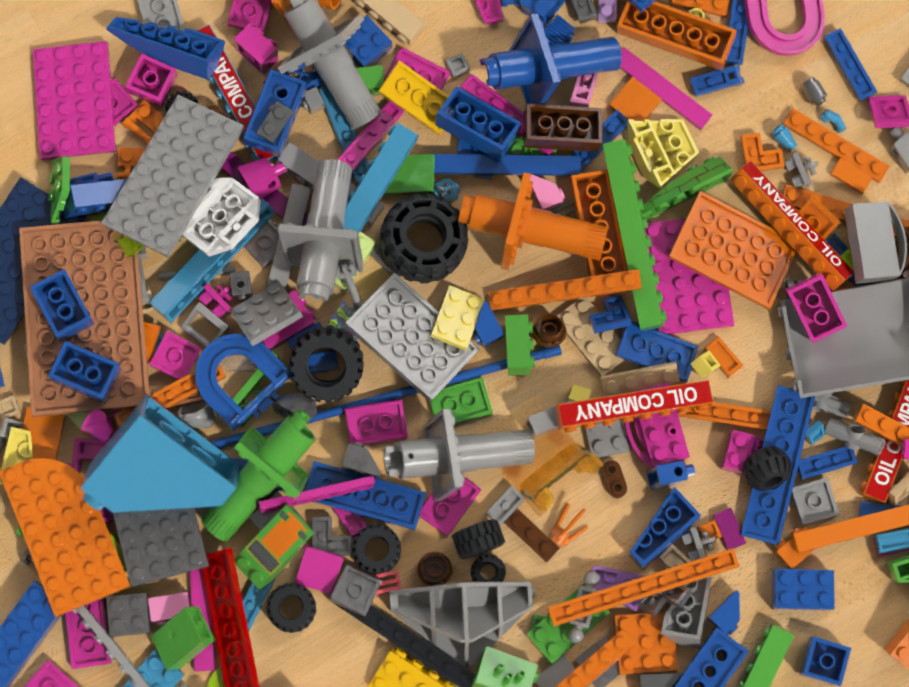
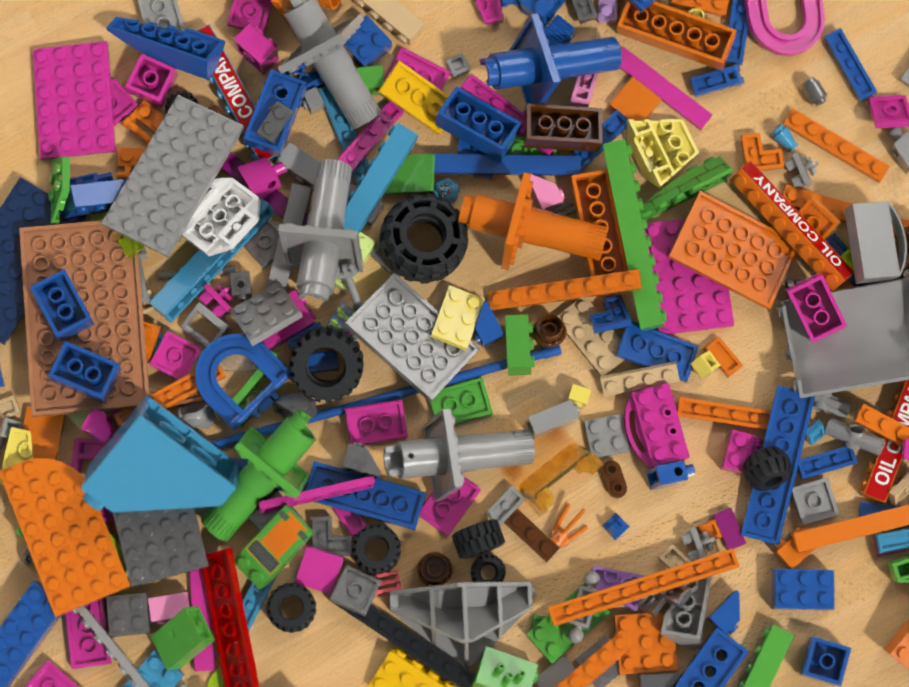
(615, 526): none -> blue tile
(634, 405): brick -> none
(665, 528): blue wedge -> none
(835, 118): dark azure arm -> none
(851, 176): orange tile -> none

